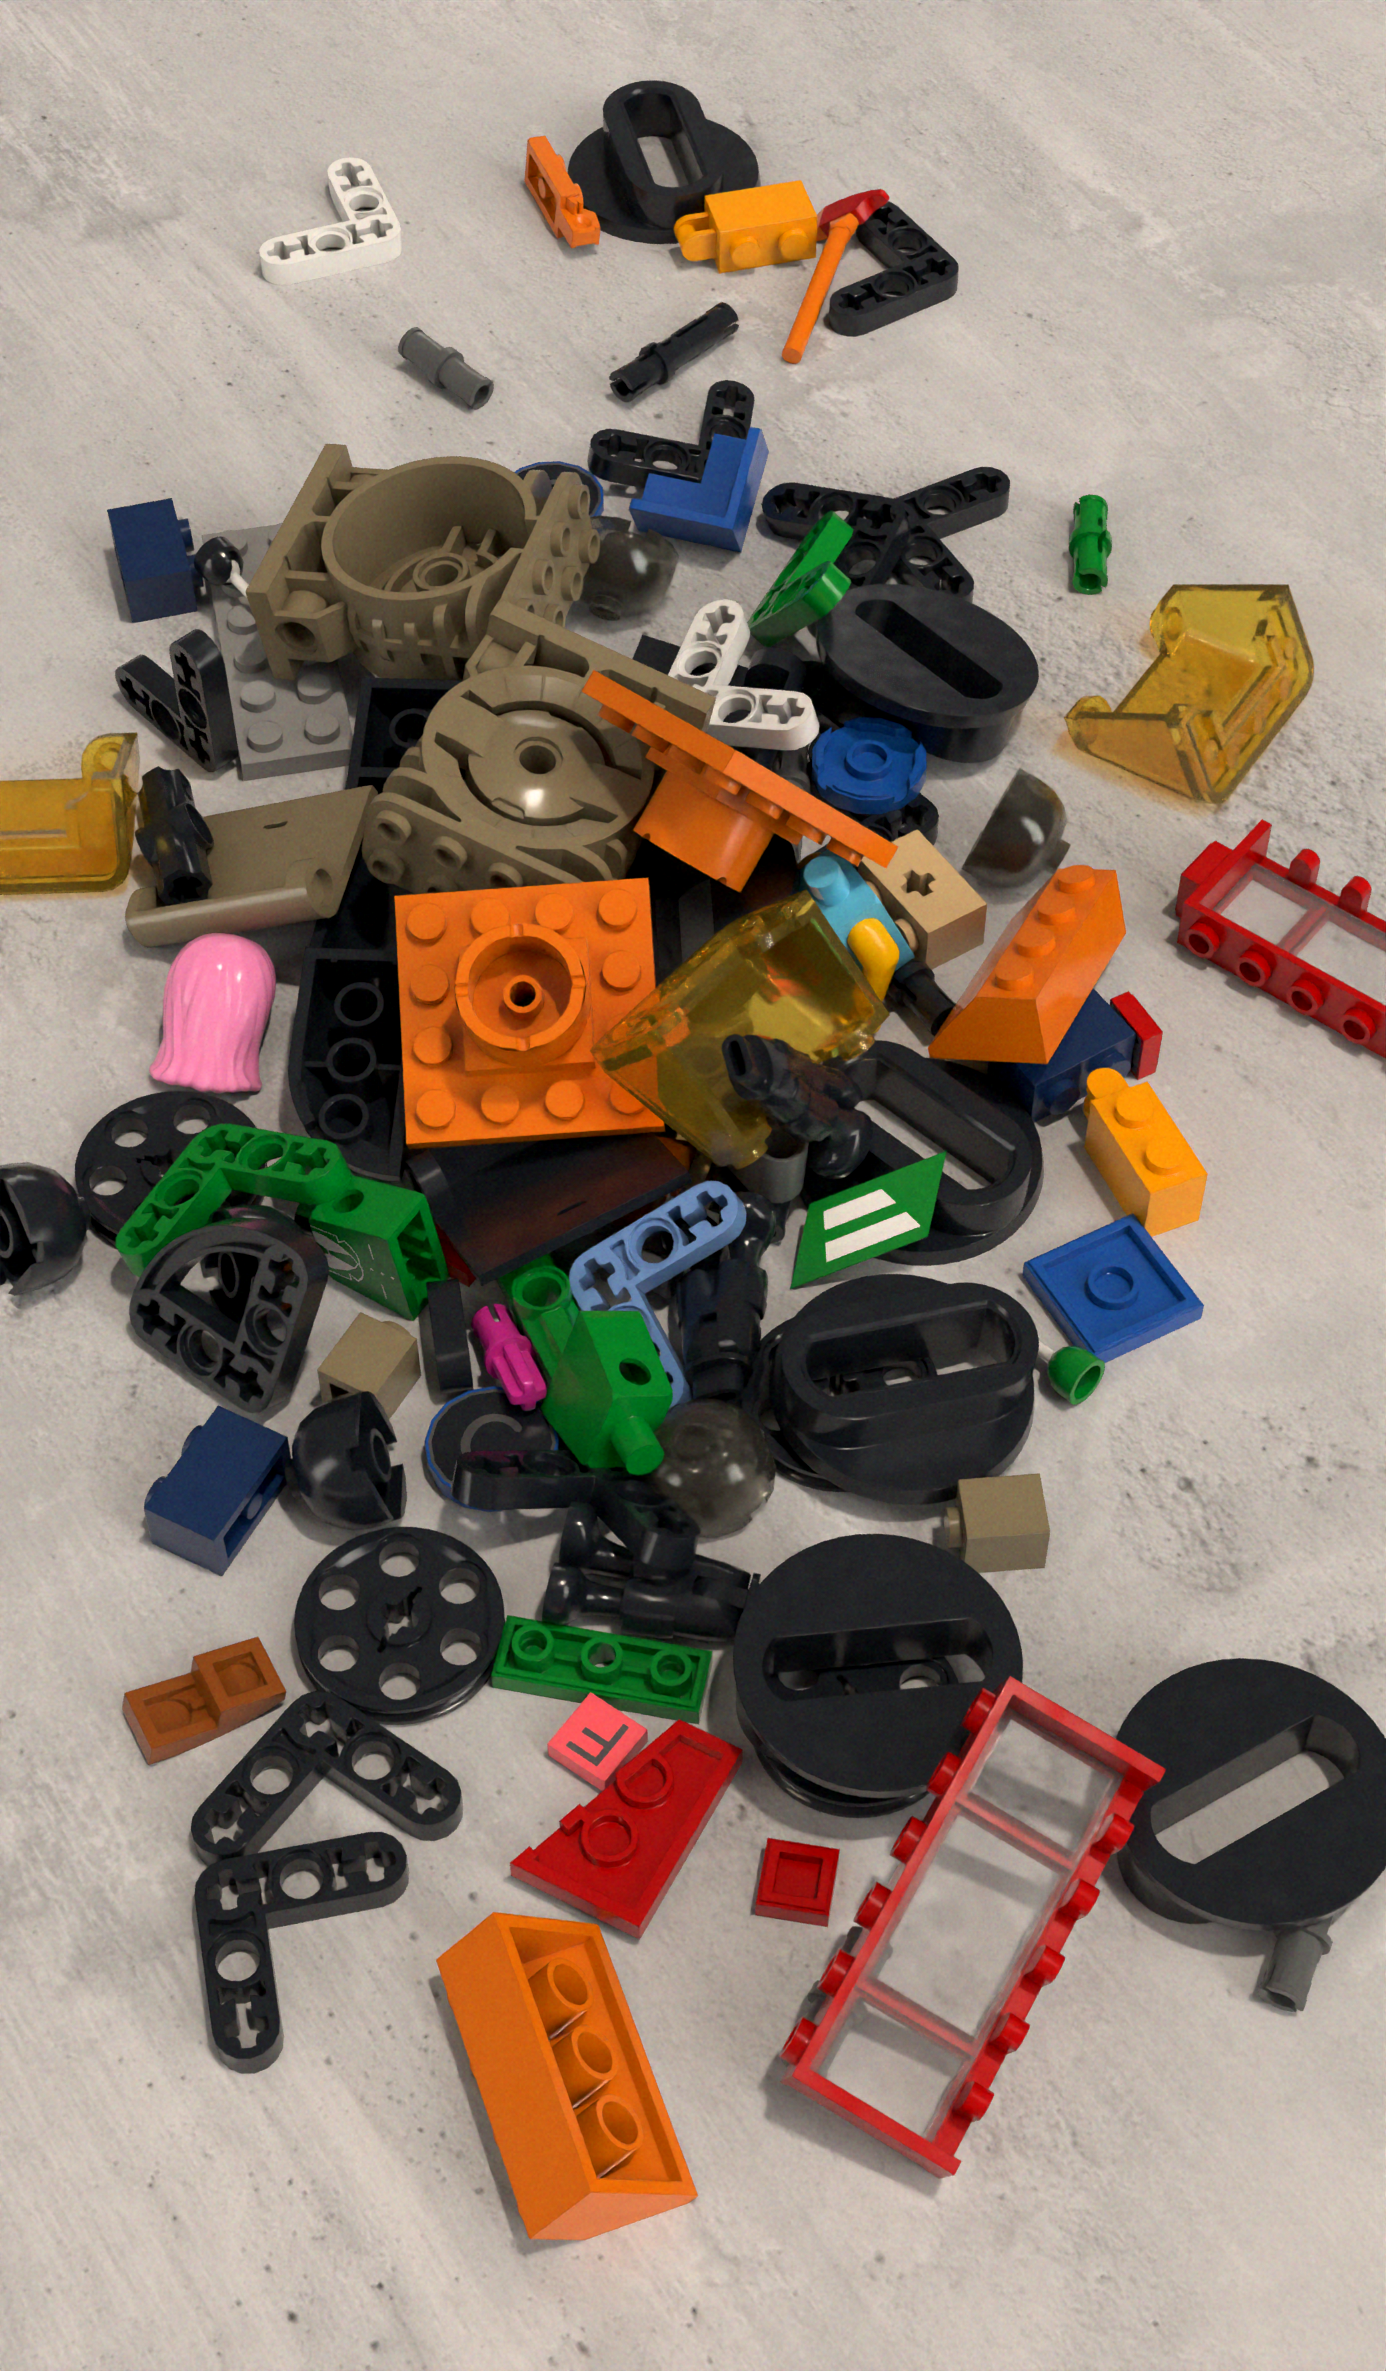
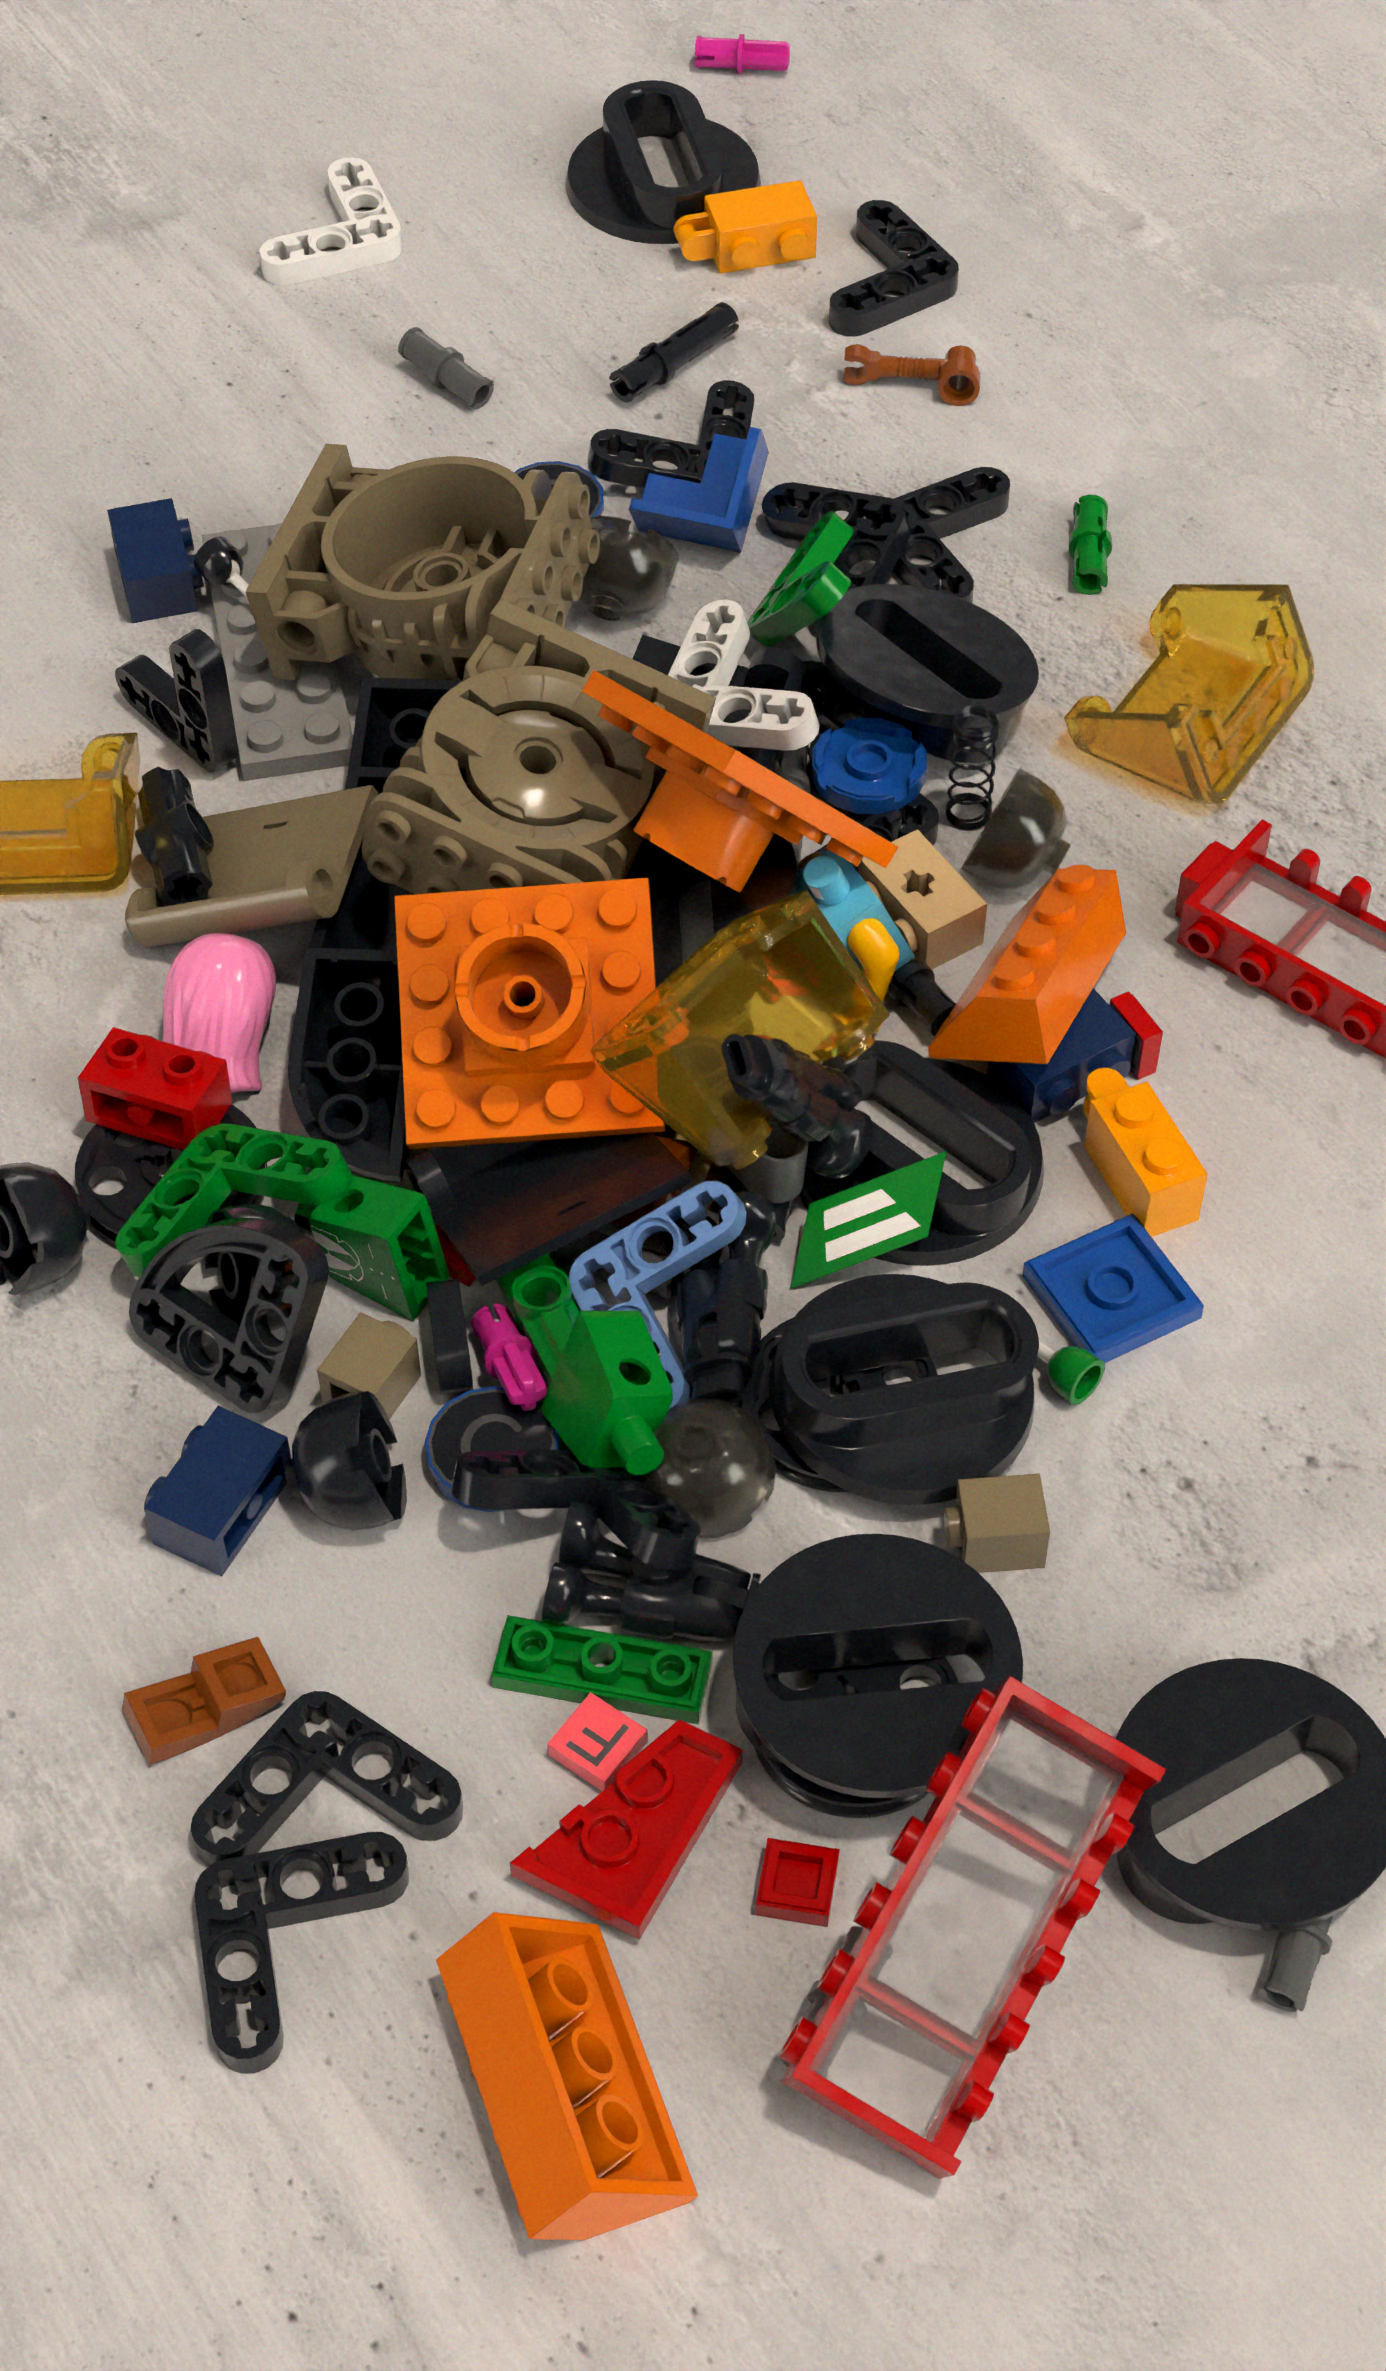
(154, 1088): none -> red brick
(391, 1598): black wedge -> none
(558, 196): orange hinge -> none
(741, 53): none -> dark pink axle
(837, 225): orange piece -> none
(956, 374): none -> dark orange brick
(980, 737): none -> black piece

